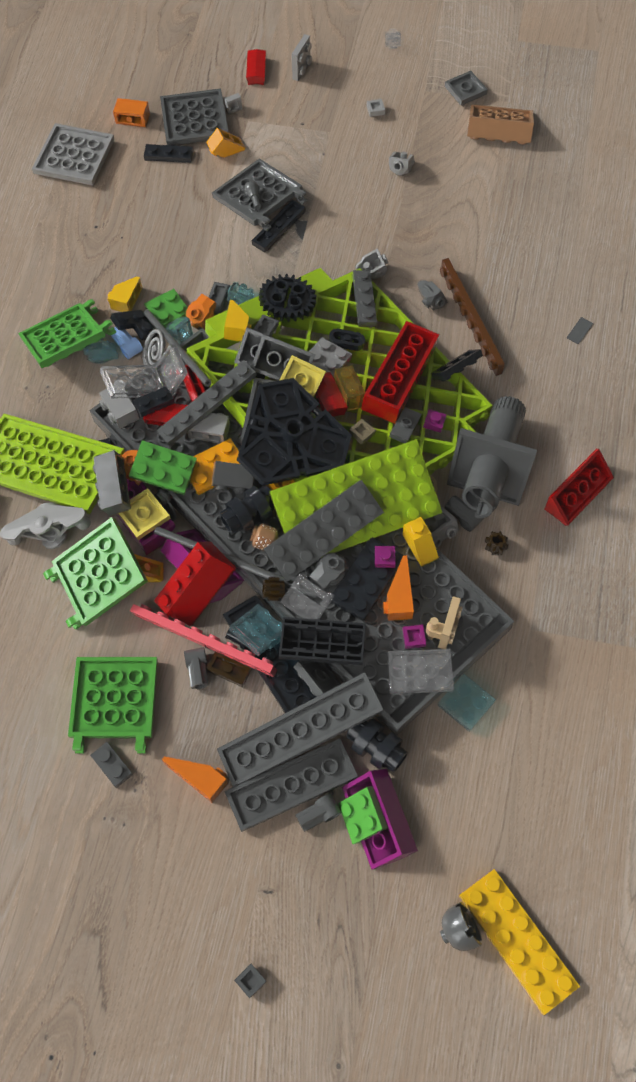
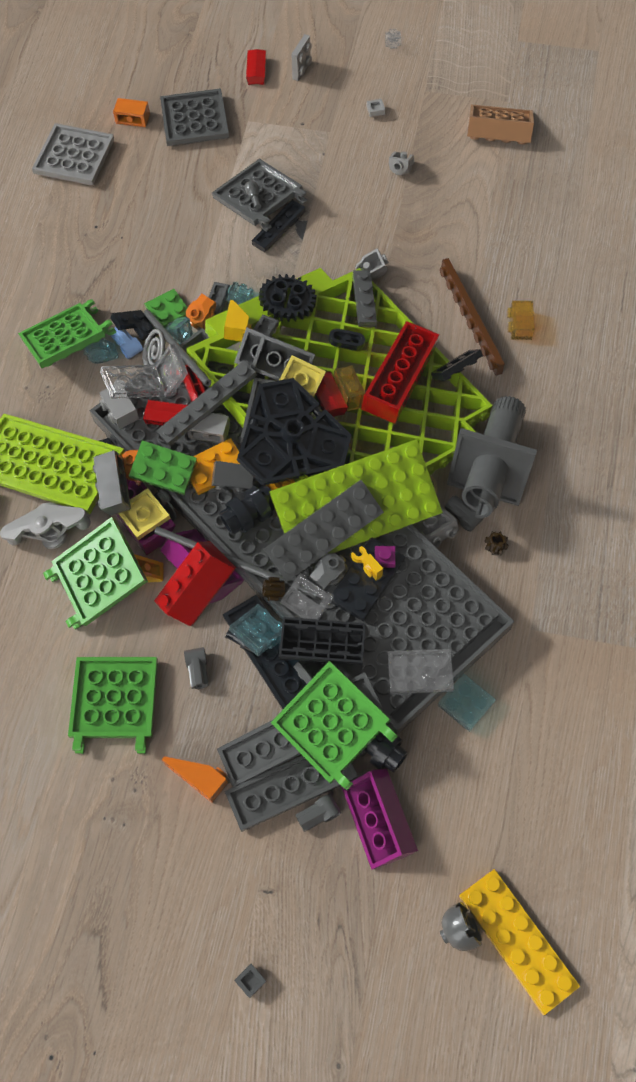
(111, 765): dark grey plate -> none
(125, 294): yellow slope -> none
(153, 401): black plate -> none
(168, 153): black plate -> none
(210, 642): coral plate -> none
(224, 143): light orange slope -> none
(228, 669): dark brown plate -> none
(233, 103): light grey plate -> none
(263, 536): medium nougat head -> none
(329, 356): light grey plate -> none
(331, 723): none -> bright green plate
(362, 431): dark tan plate -> none
(362, 815): bright green plate -> none
(370, 565): none -> yellow plate
(399, 597): orange slope -> none
(405, 425): dark grey plate -> none
(414, 636): magenta plate -> none
(420, 541): yellow slope -> none
(431, 295): dark grey hand -> none
(434, 421): magenta plate -> none
(446, 631): tan plate -> none
(465, 88): dark grey plate -> none
(521, 320): none -> clear yellow brick
(579, 330): dark grey sticker -> none
(579, 488): red slope -> none

